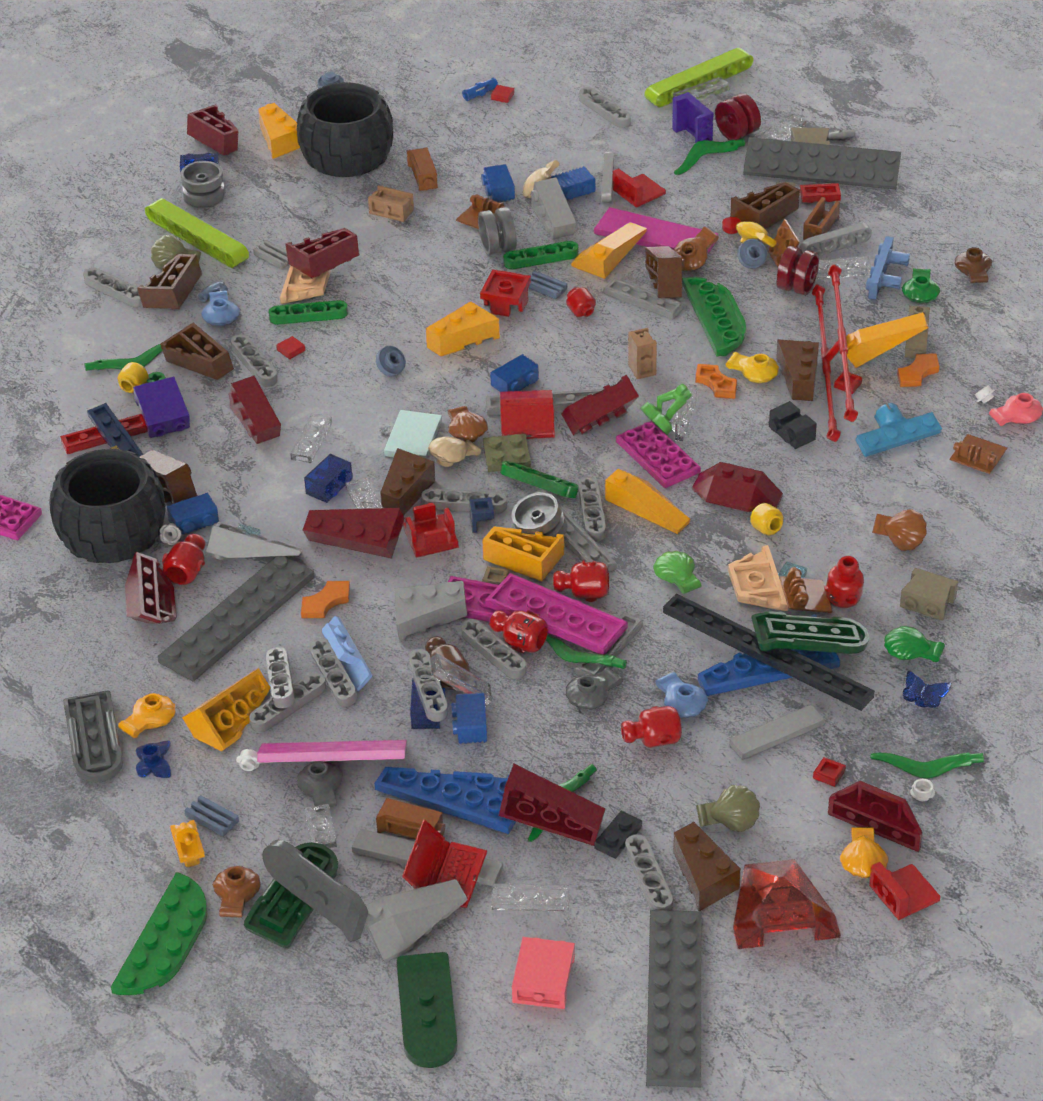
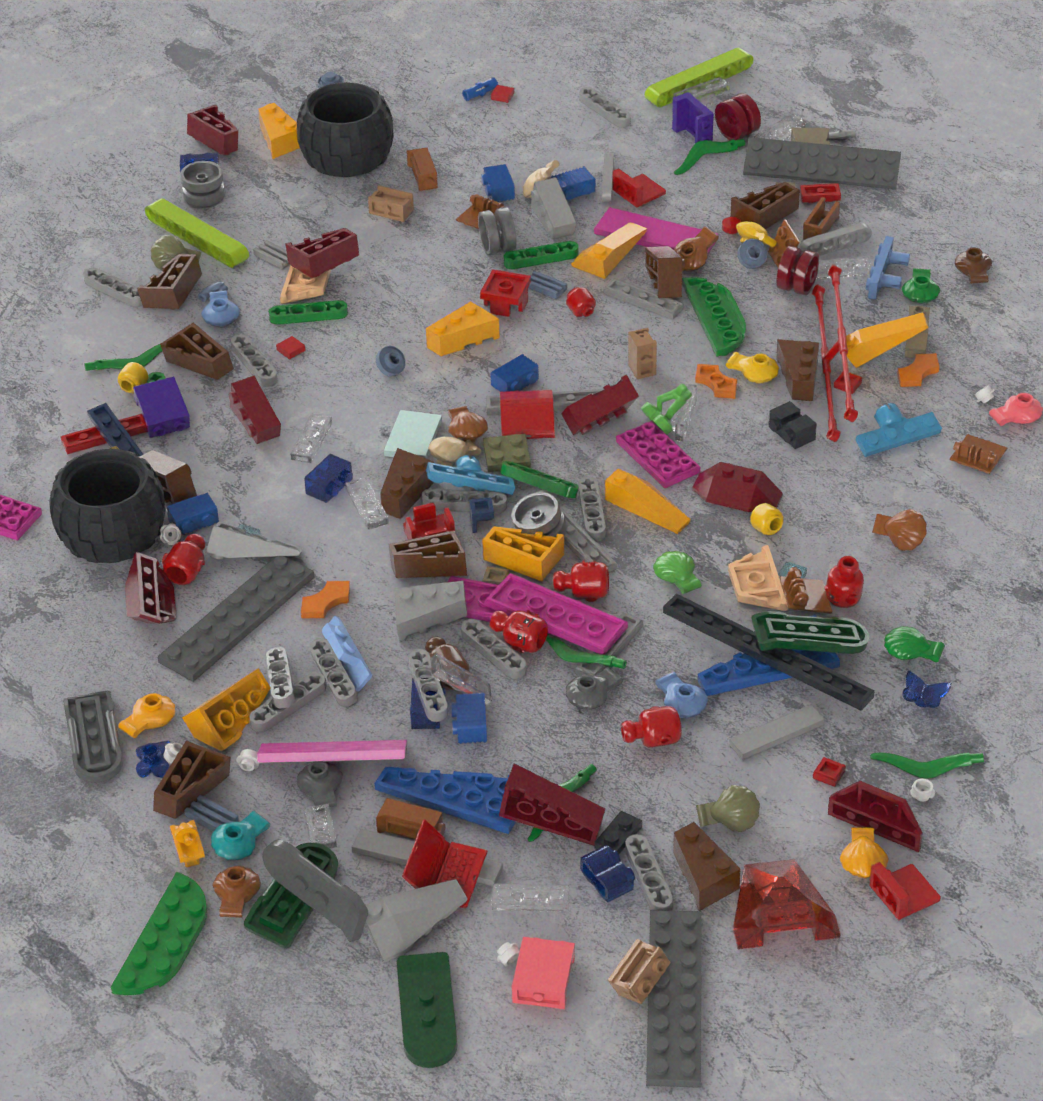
(171, 751): none -> white plate
(191, 774): none -> reddish brown wedge
(237, 839): none -> teal animal
(360, 530): dark red wedge -> none
(428, 557): none -> reddish brown wedge
(469, 473): none -> dark azure plate
(508, 953): none -> white plate
(607, 873): none -> clear blue brick
(639, 971): none -> medium nougat hinge
(928, 593): dark tan hips -> none

